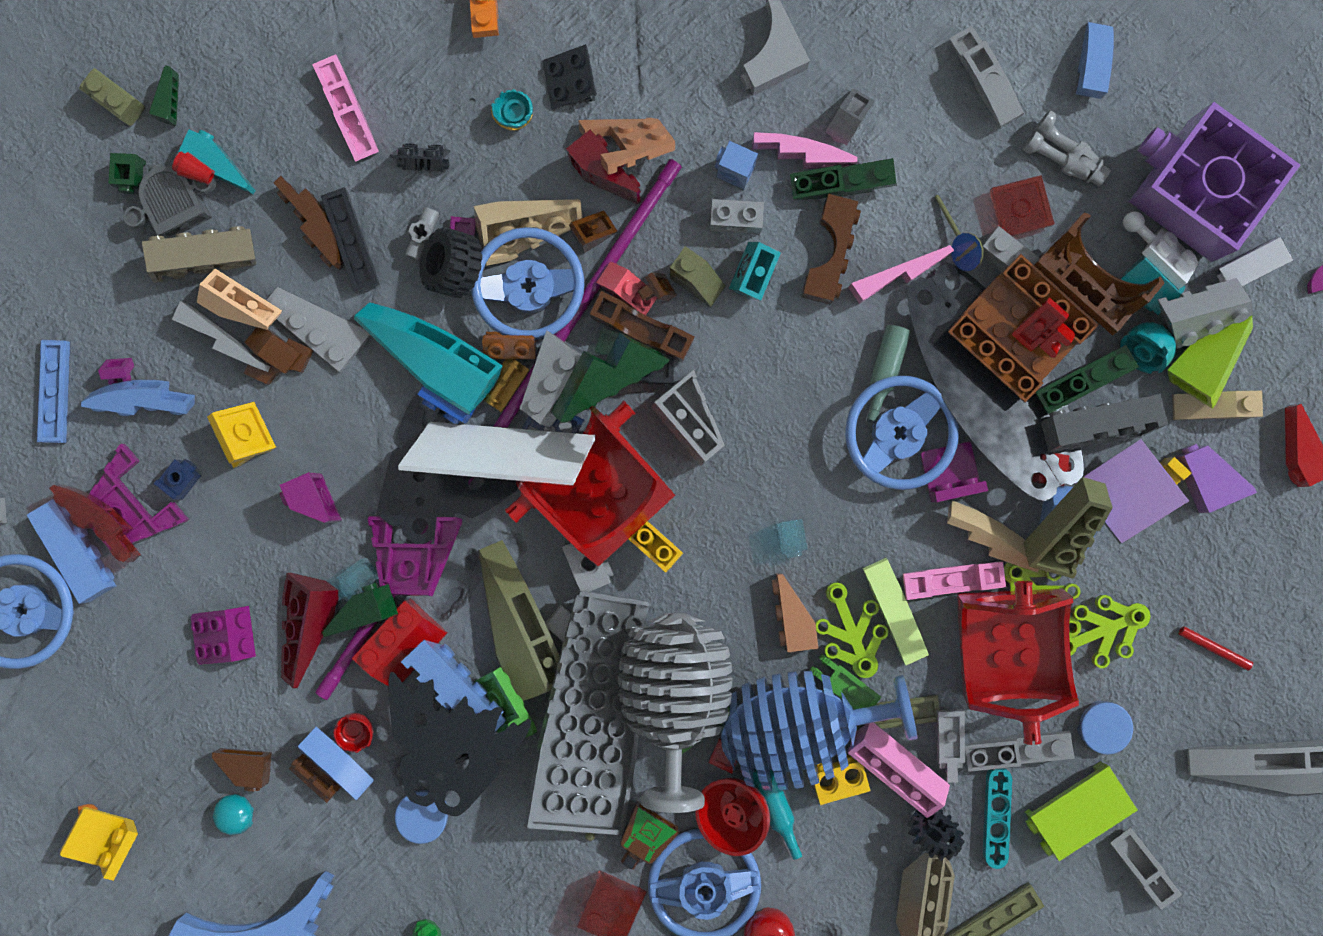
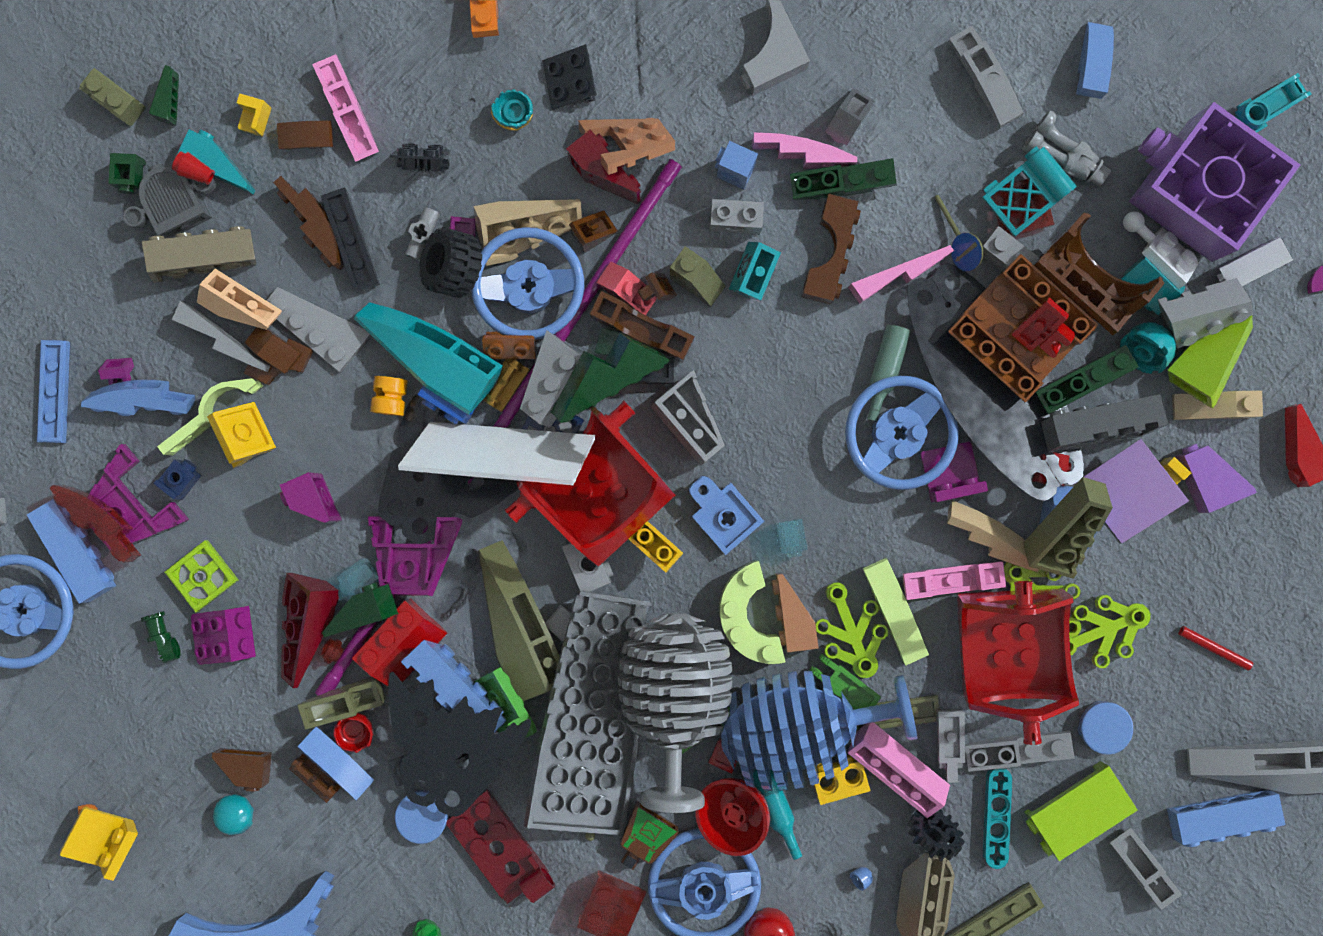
(167, 645): none -> dark green connector
(200, 422): none -> yellowish green piece
(201, 576): none -> lime piece
(254, 115): none -> yellow panel
(304, 135): none -> reddish brown slope
(331, 651): none -> clear red plate
(342, 702): none -> olive slope
(388, 395): none -> light orange wheel
(533, 875): none -> dark red hinge
(717, 502): none -> medium blue plate
(734, 619): none -> yellowish green brick
(861, 878): none -> medium blue hinge
(1044, 175): none -> teal piece
(1226, 817): none -> medium blue brick
(1271, 103): none -> teal piece

